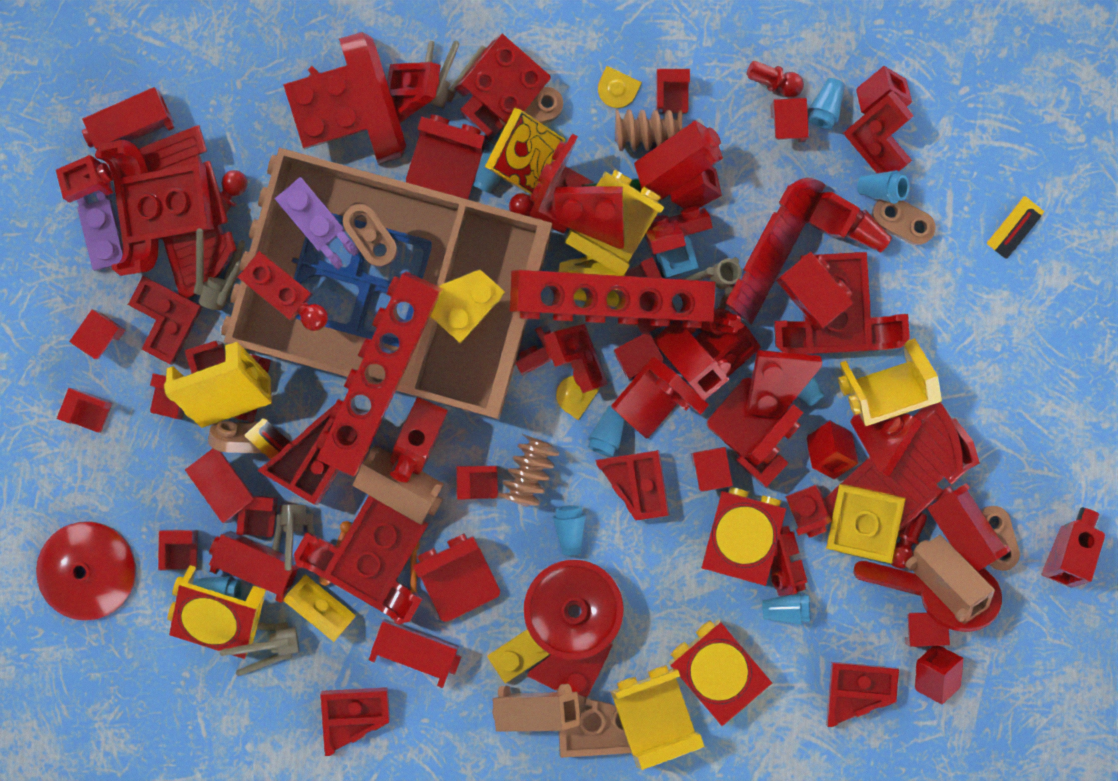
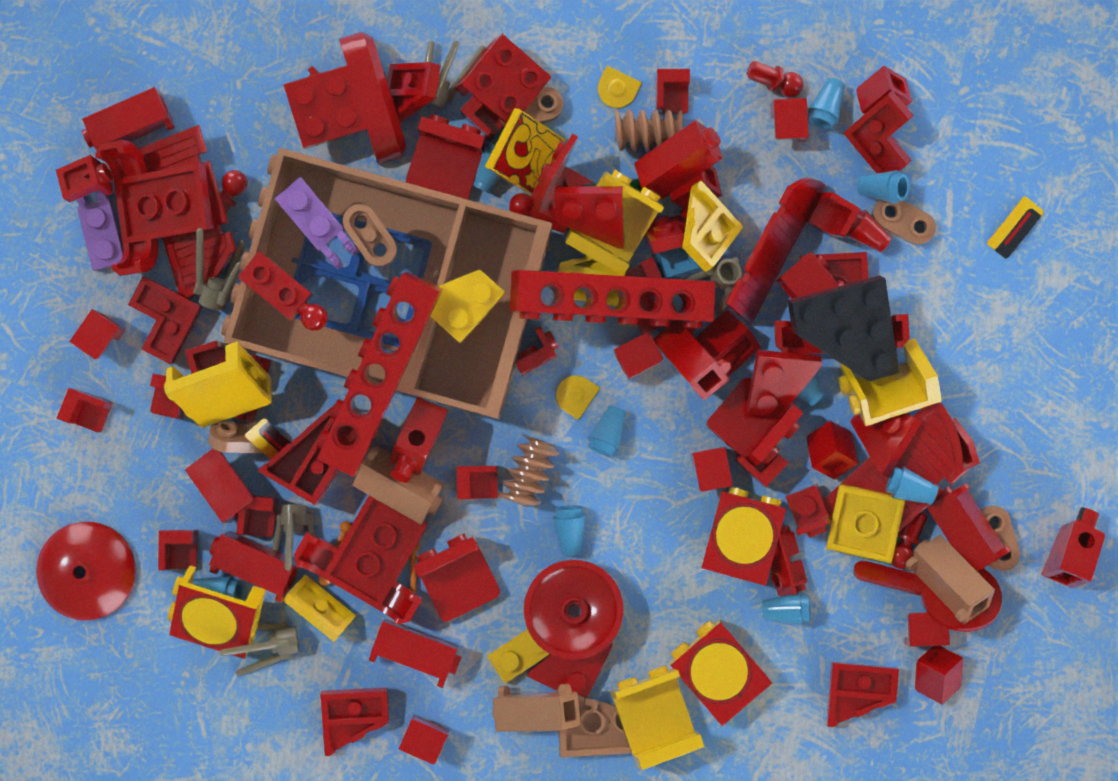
(424, 739): none -> red panel
(575, 347): red plate -> none
(638, 482): red wing -> none
(654, 396): red bracket -> none
(708, 227): none -> yellow wing
(723, 323): red axle -> none
(850, 326): none -> black plate
(910, 486): none -> dark azure cone

